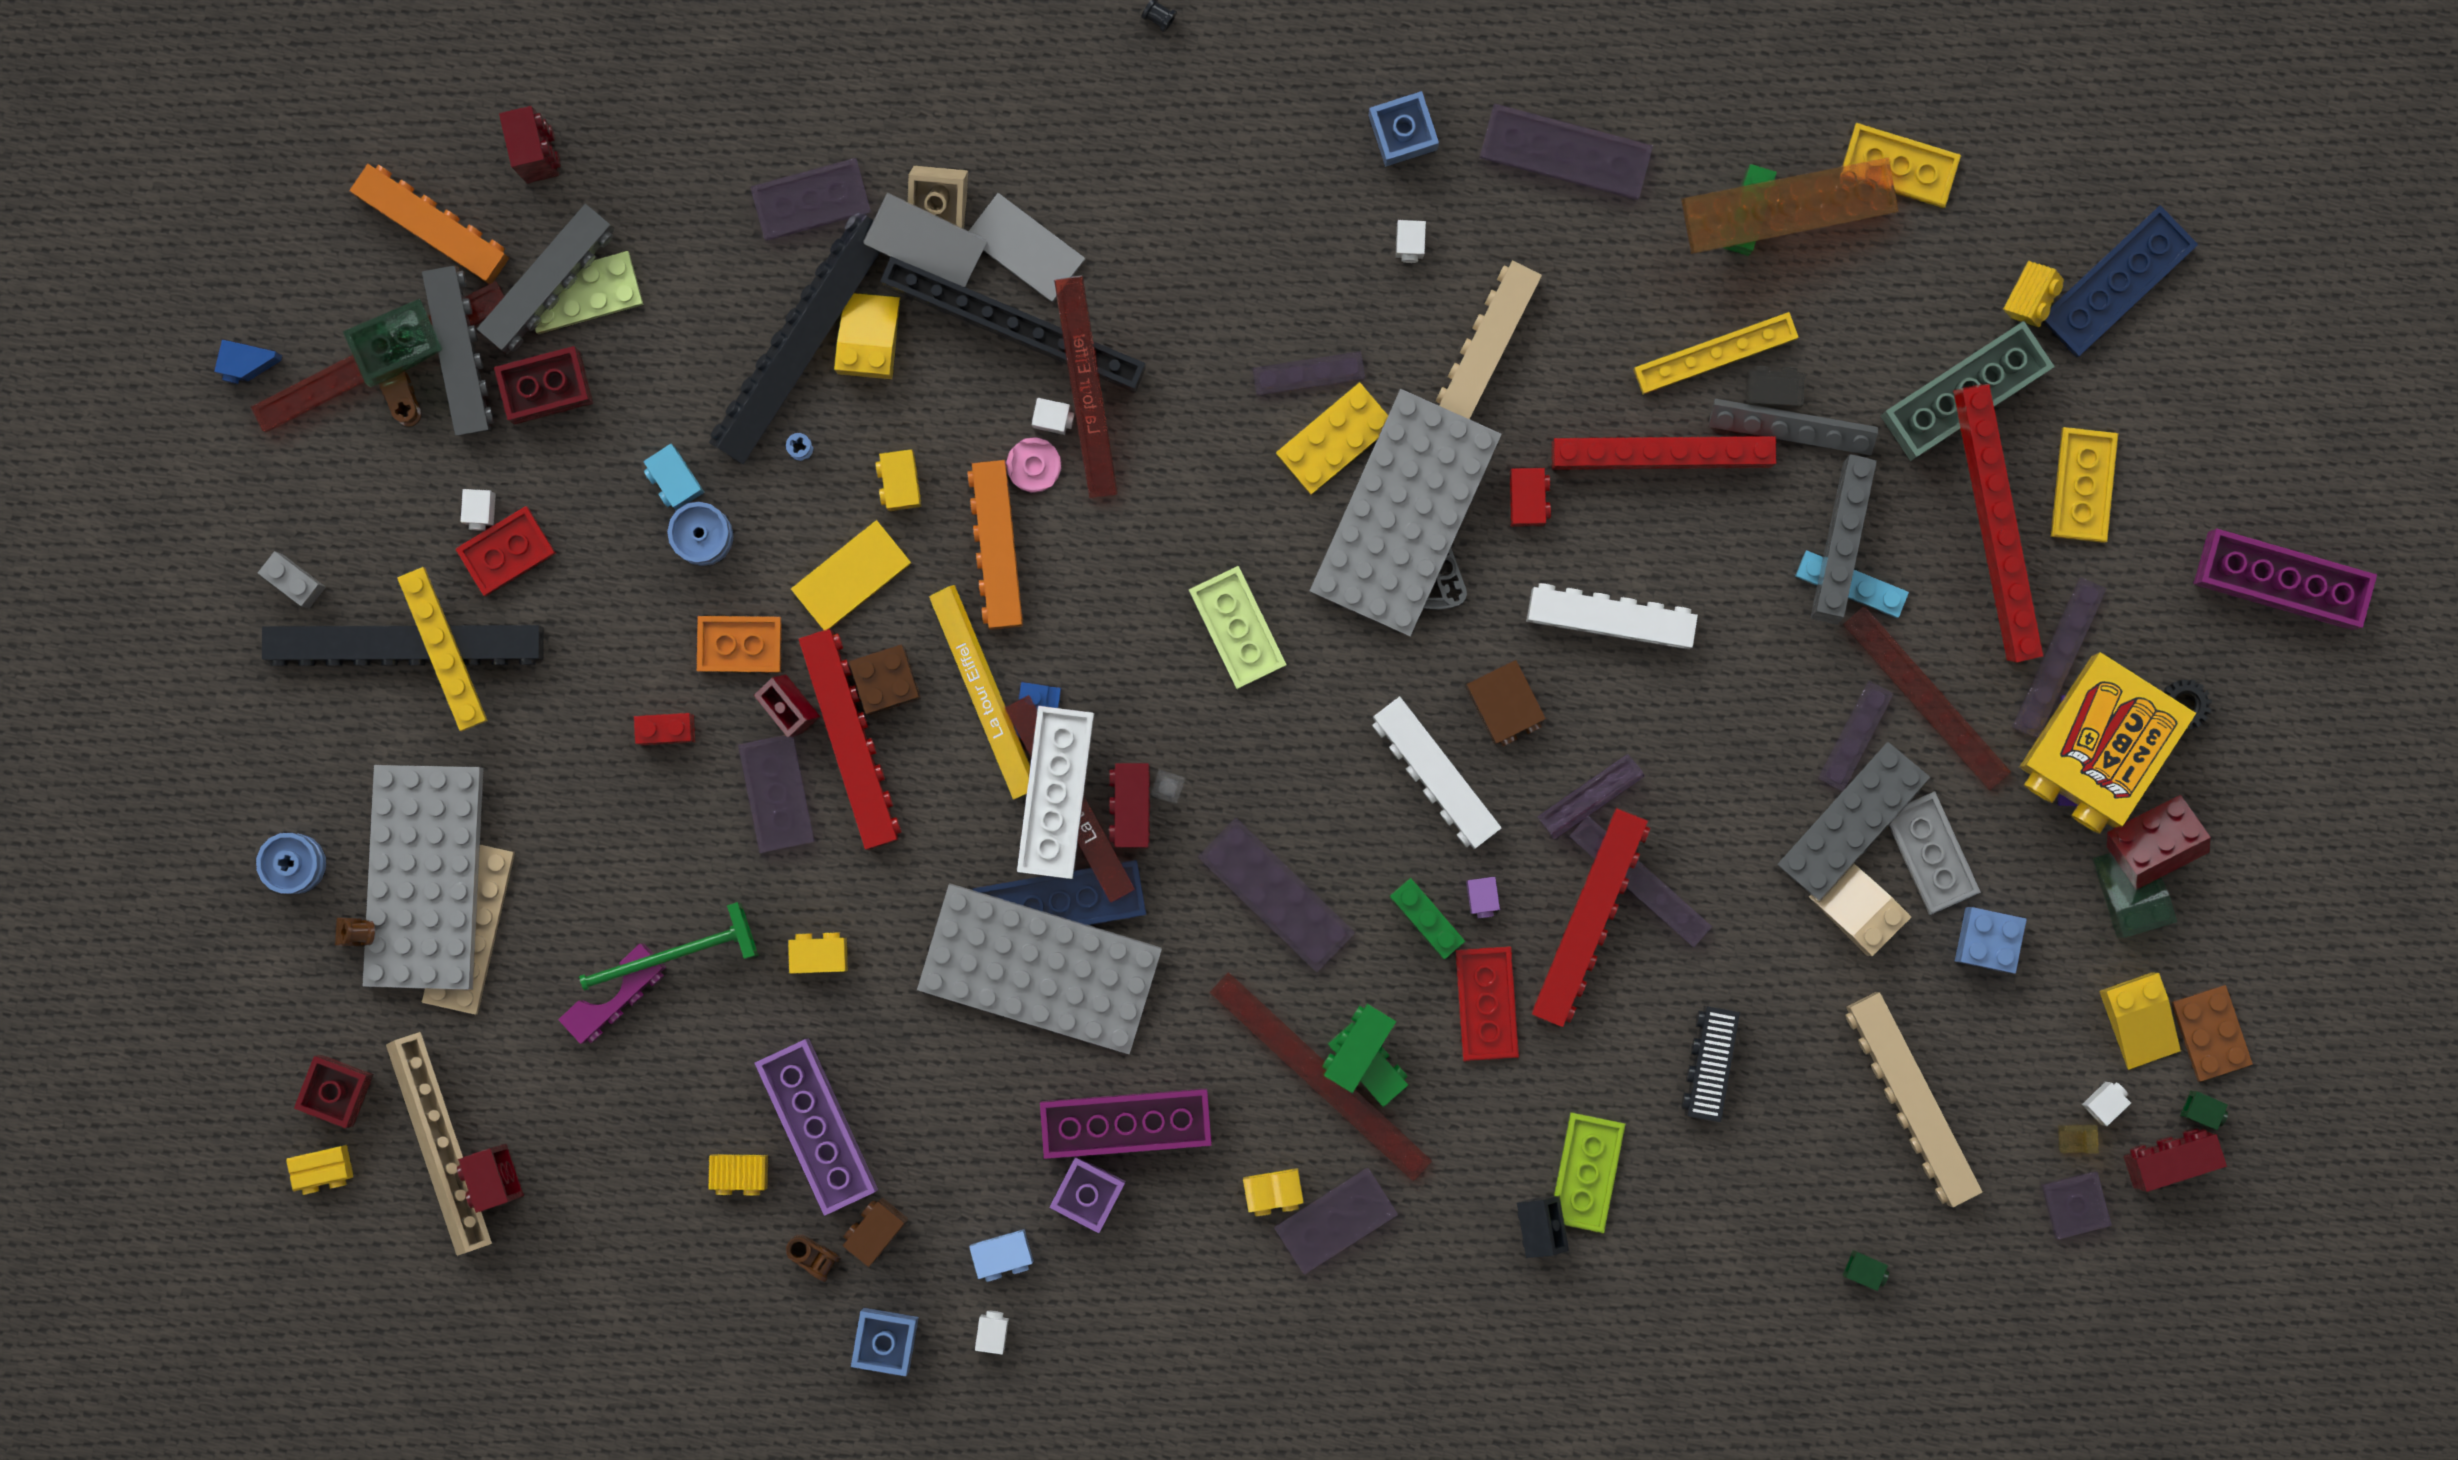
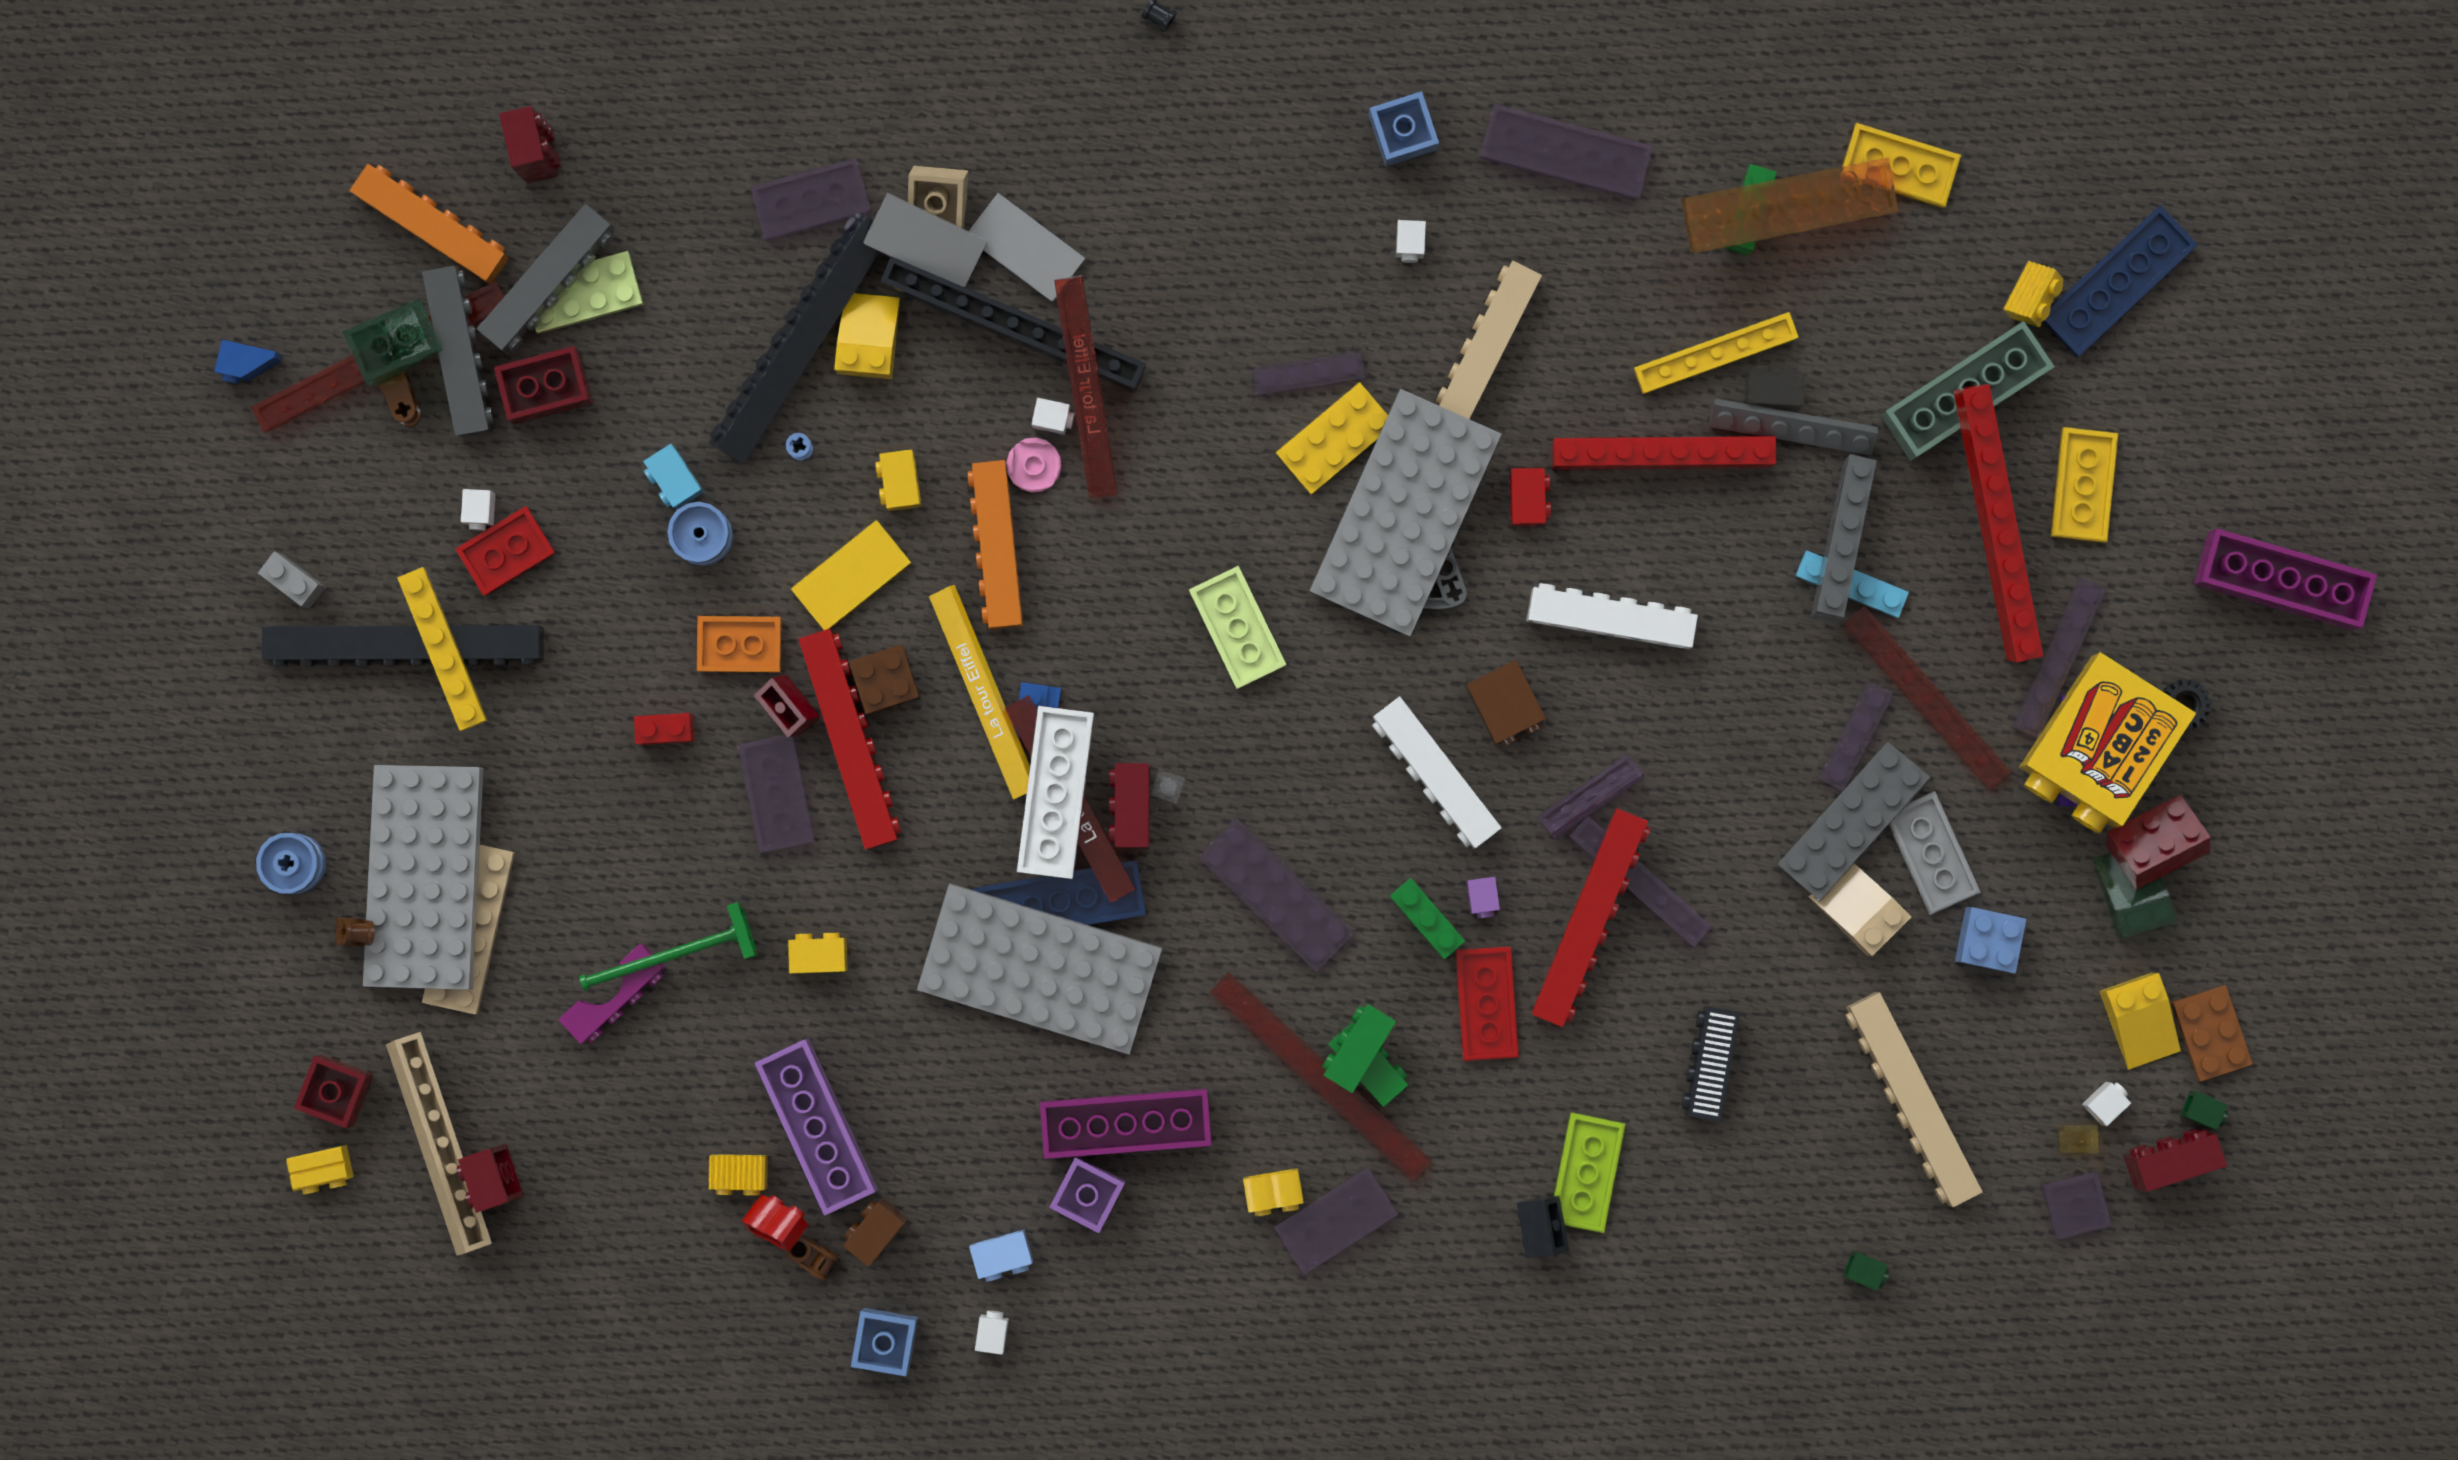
(775, 1222): none -> red brick

